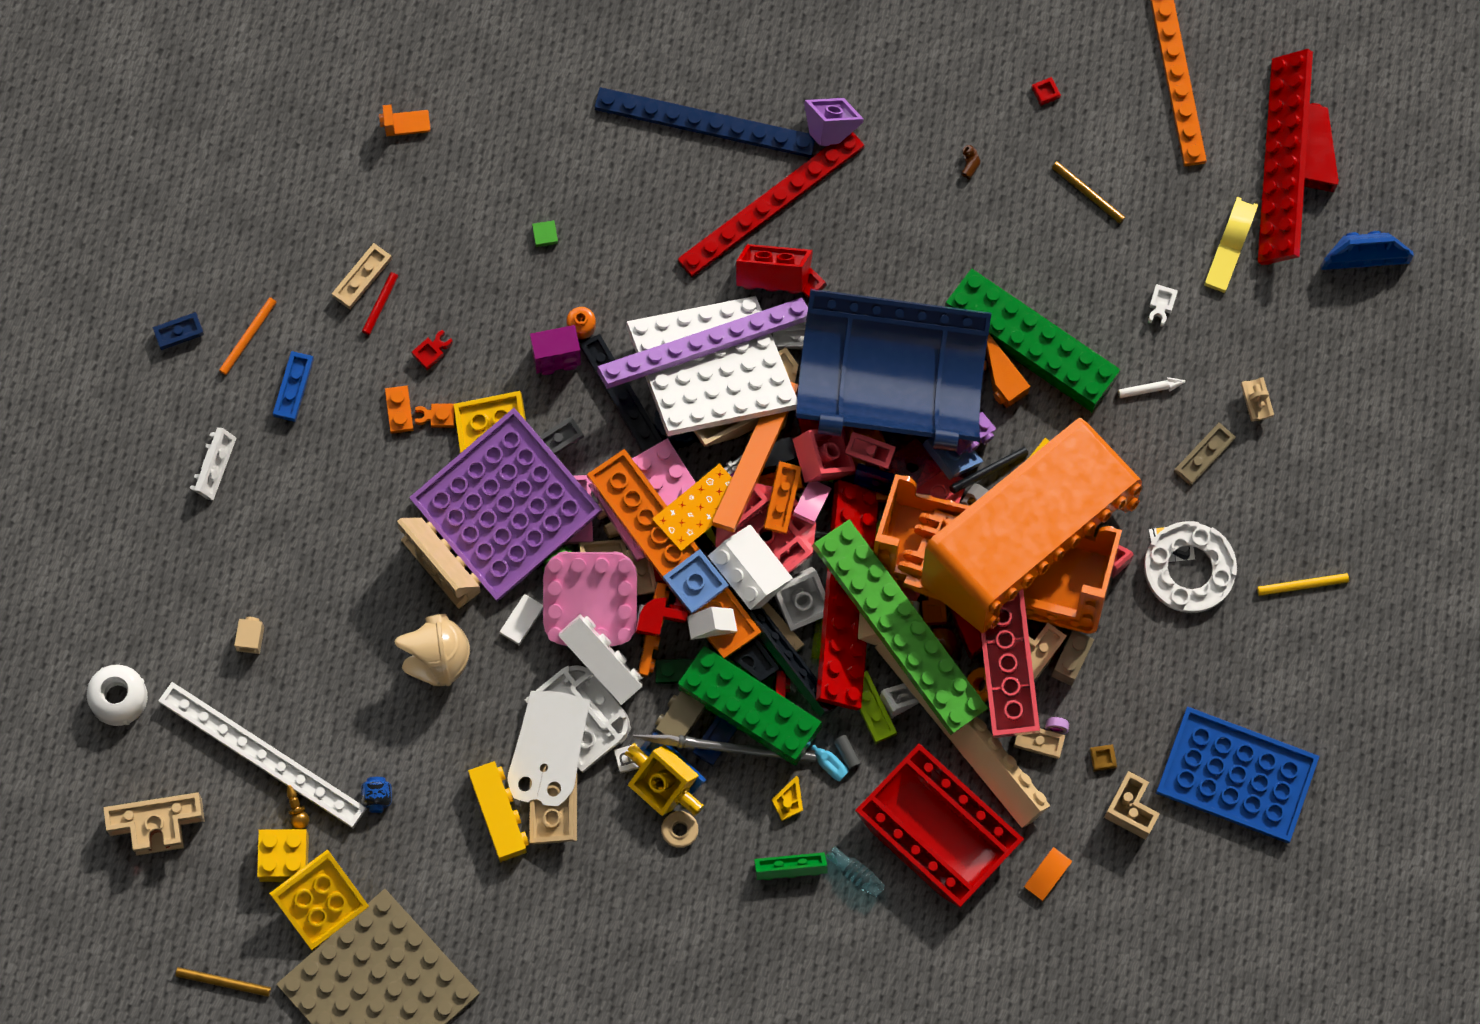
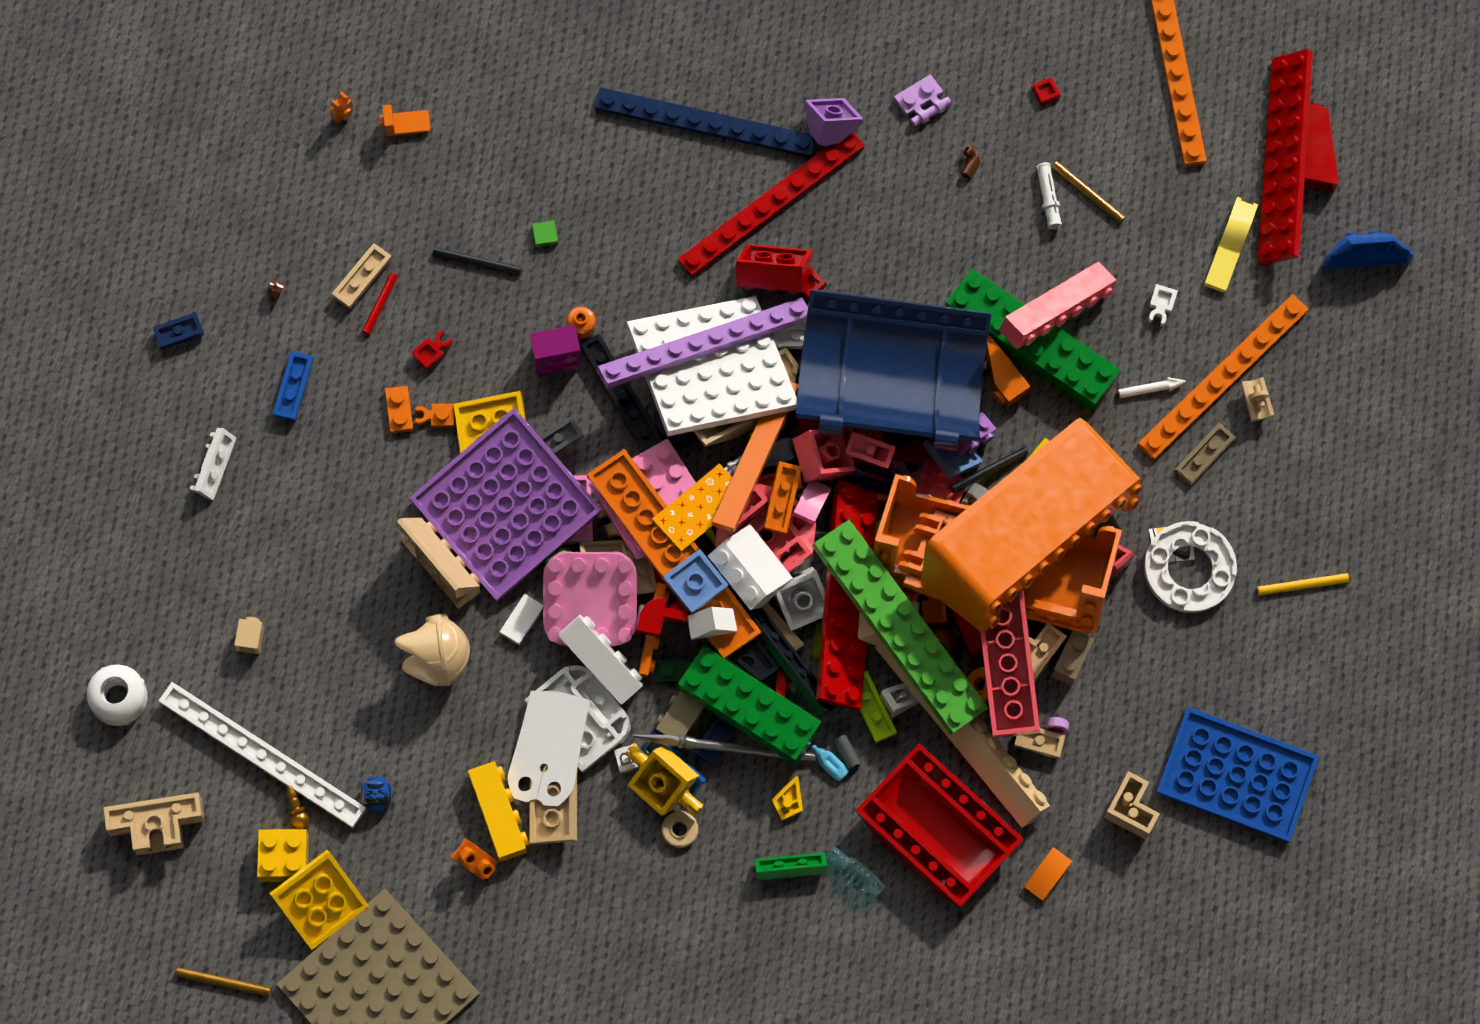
(247, 336): orange bar -> none
(275, 289): none -> reddish brown plate
(341, 108): none -> orange plate
(474, 859): none -> orange hips
(477, 261): none -> black bar
(919, 95): none -> lavender plate
(1050, 203): none -> white pin
(1057, 305): none -> brick
(1103, 758): pearl gold tile -> none
(1223, 377): none -> orange plate

